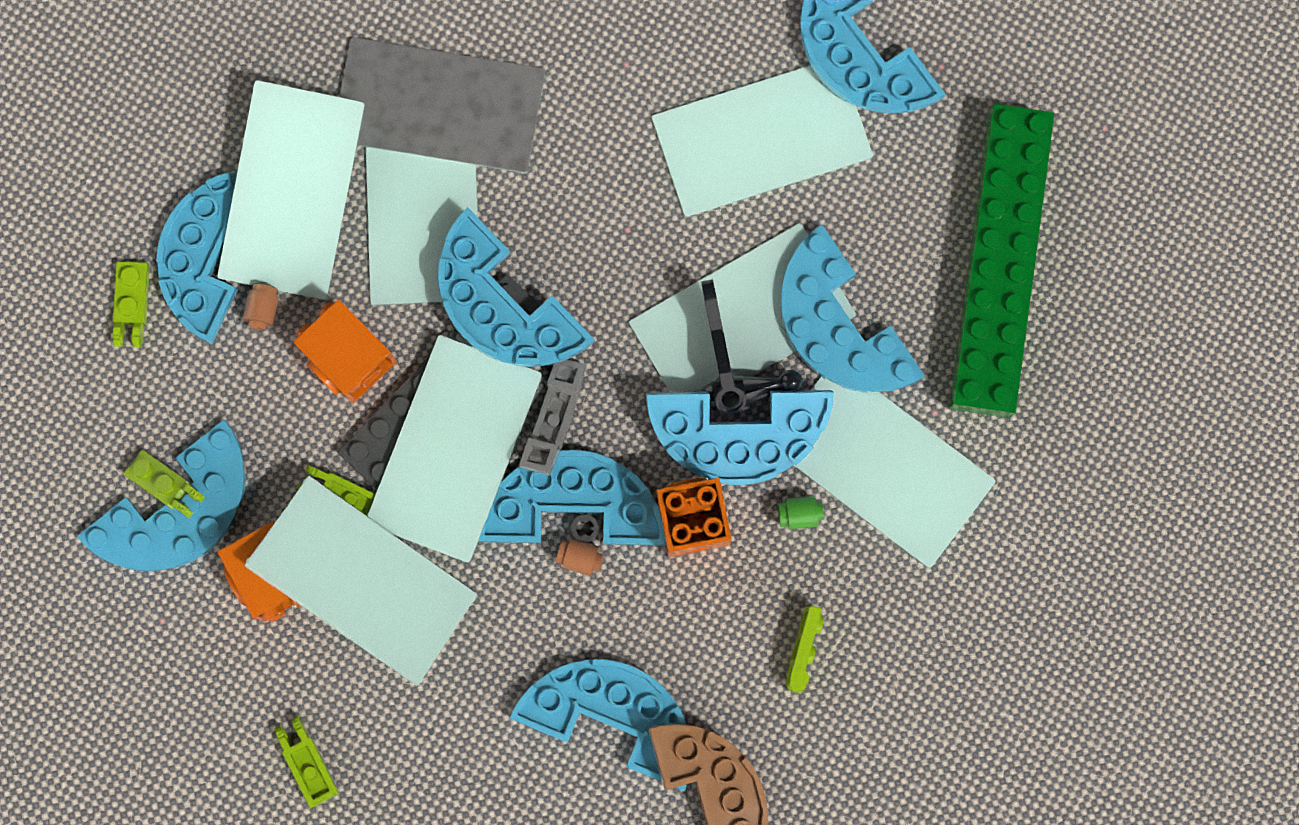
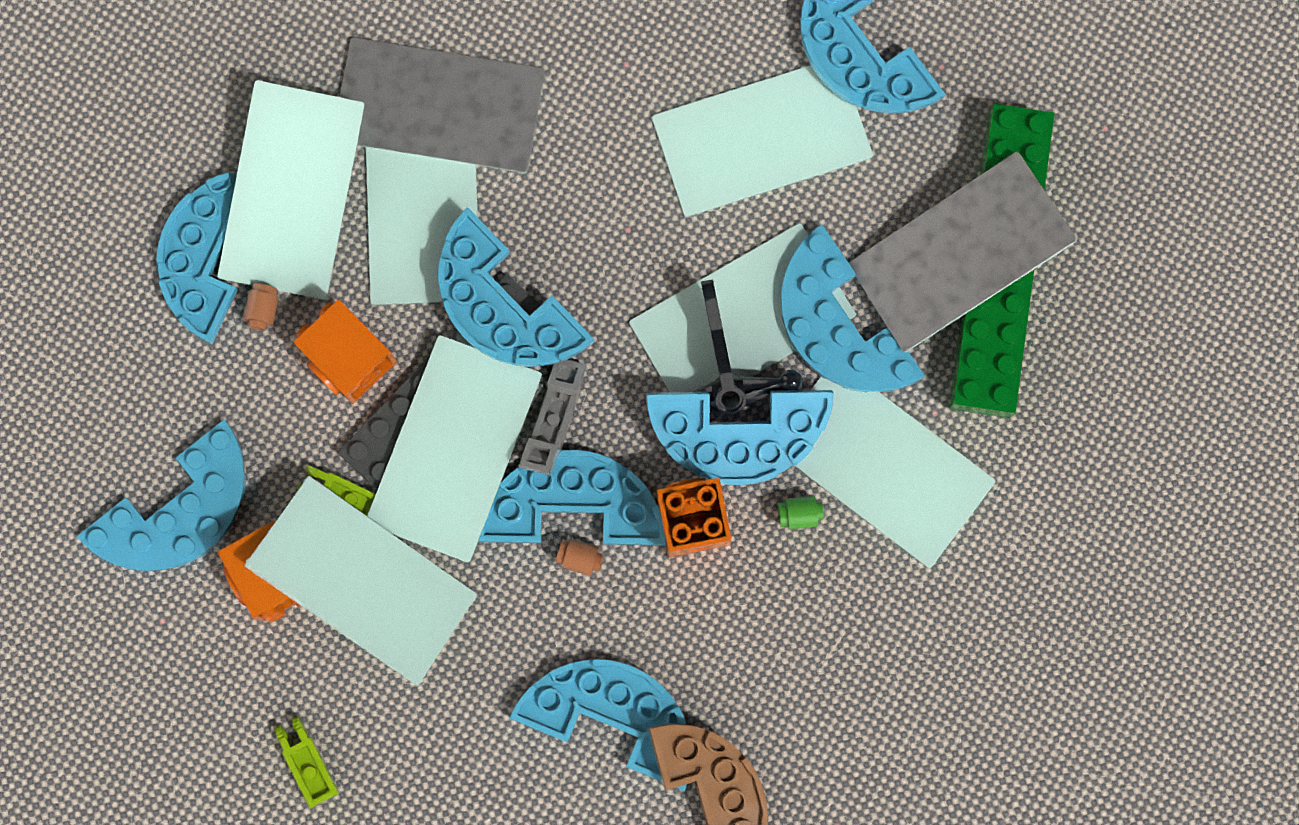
(130, 301): lime hinge -> none
(161, 482): lime hinge -> none
(585, 519): dark grey bush -> none
(803, 651): lime hinge -> none
(962, 252): none -> flat silver piece

